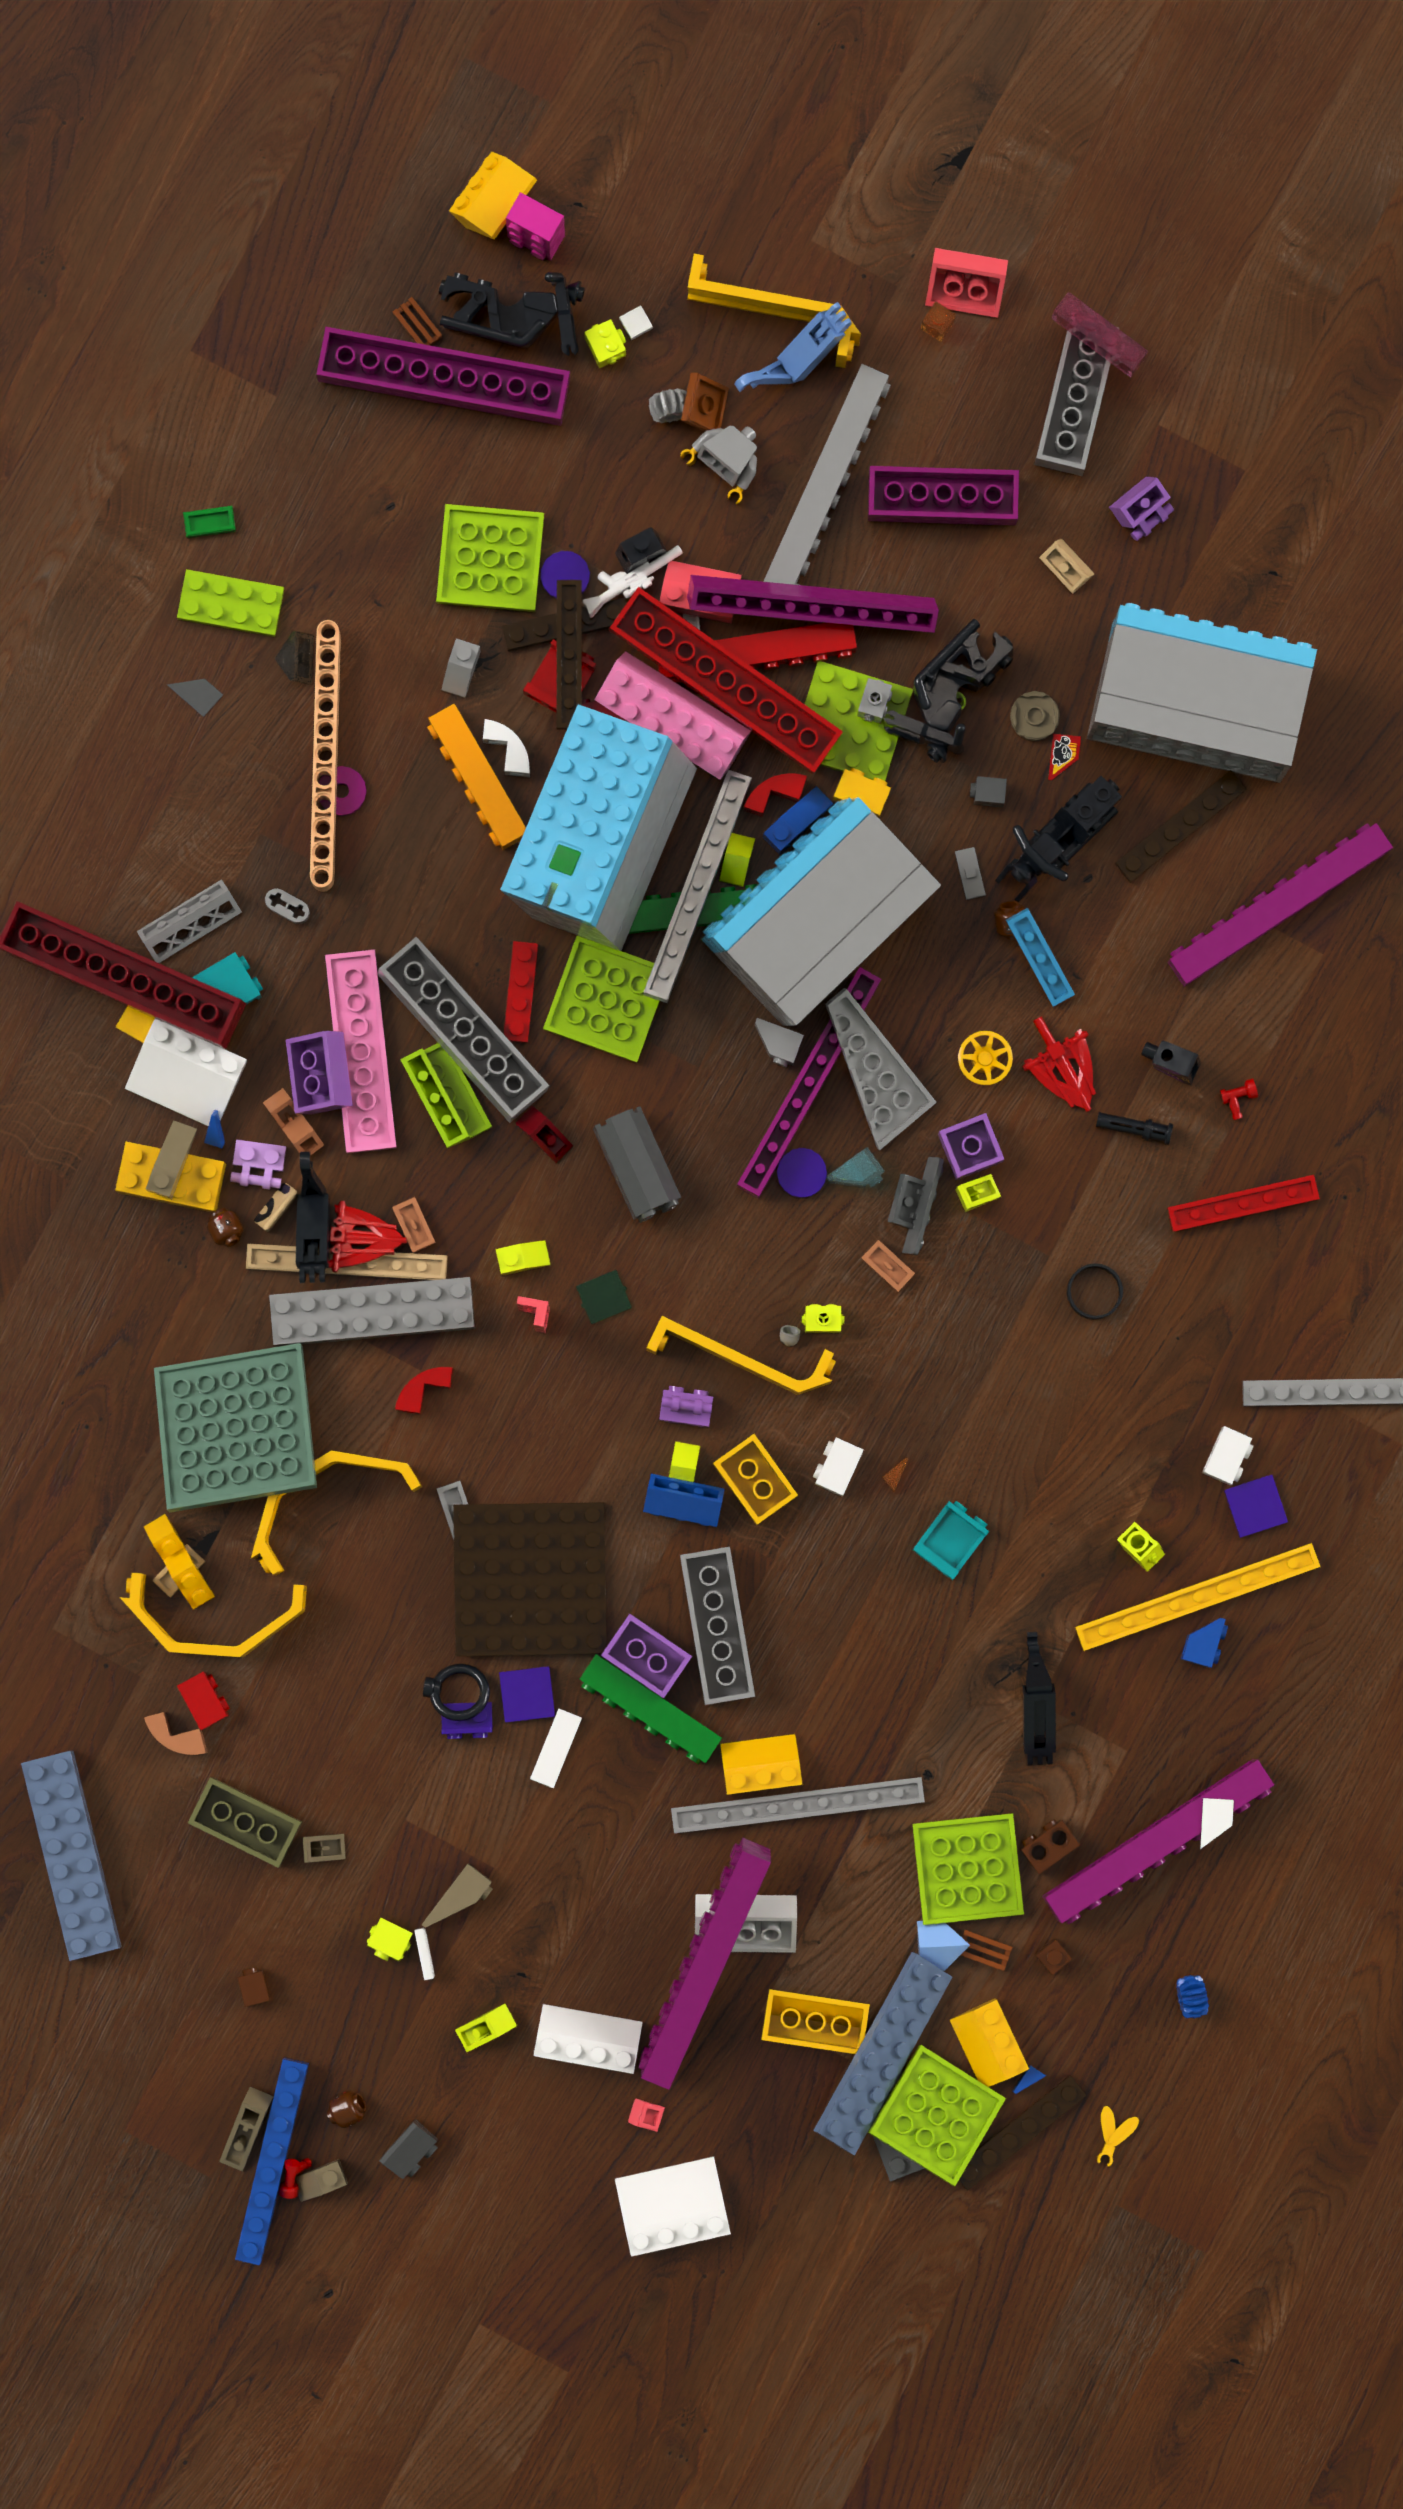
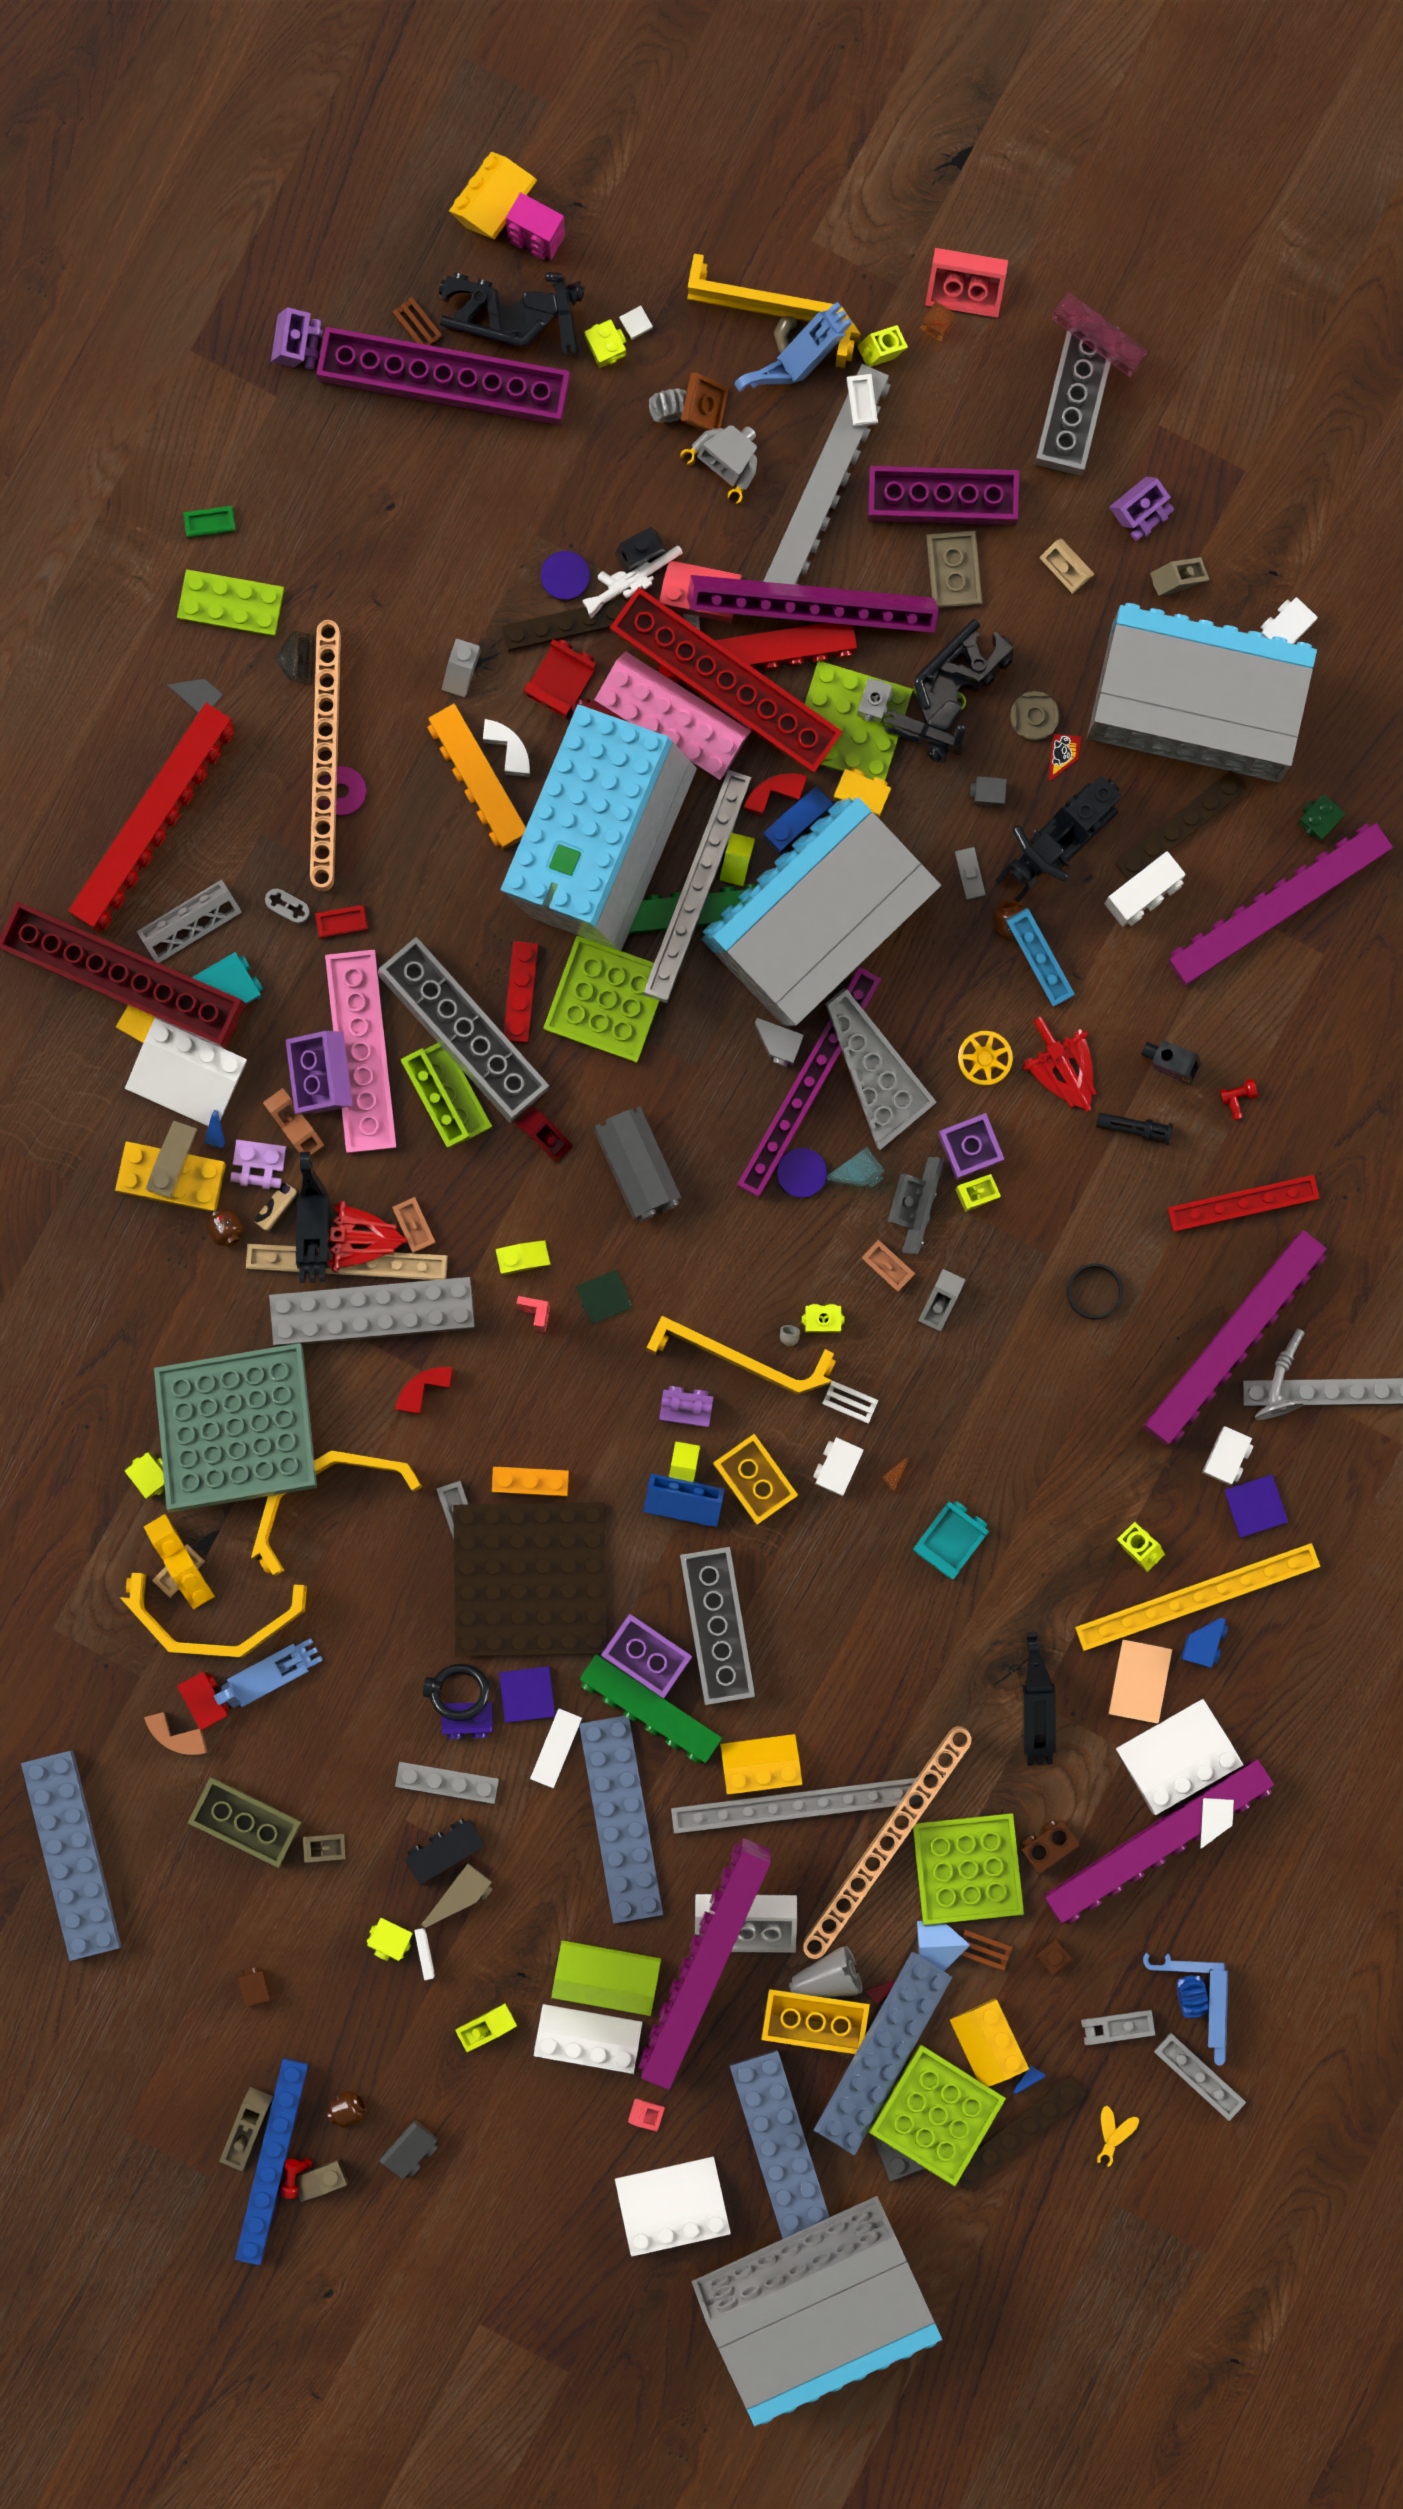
(147, 1475): none -> neon yellow head
(152, 818): none -> red brick
(267, 1676): none -> medium blue hinge
(291, 339): none -> medium lavender brick
(341, 921): none -> red tile
(444, 1850): none -> black brick
(446, 1782): none -> light grey plate
(490, 558): lime plate -> none
(530, 1481): none -> light orange brick
(568, 650): dark brown plate -> none
(606, 1978): none -> lime slope
(621, 1819): none -> sand blue plate
(779, 2142): none -> sand blue brick
(782, 330): none -> dark tan arm
(815, 2311): none -> light grey piece
(829, 1976): none -> light grey cone
(830, 1393): none -> white tile
(862, 400): none -> white tile
(879, 1992): none -> dark red piece
(882, 346): none -> neon yellow head
(883, 1854): none -> light nougat beam
(941, 1300): none -> light grey slope
(954, 569): none -> dark tan tile
(1119, 2027): none -> light grey plate
(1140, 1681): none -> light nougat tile
(1145, 890): none -> white brick
(1179, 576): none -> dark tan slope
(1179, 1757): none -> white slope
(1199, 2077): none -> light grey plate
(1217, 2001): none -> medium blue hinge
(1234, 1337): none -> magenta brick
(1277, 1405): none -> light grey dish
(1291, 622): none -> white brick
(1320, 817): none -> dark green head

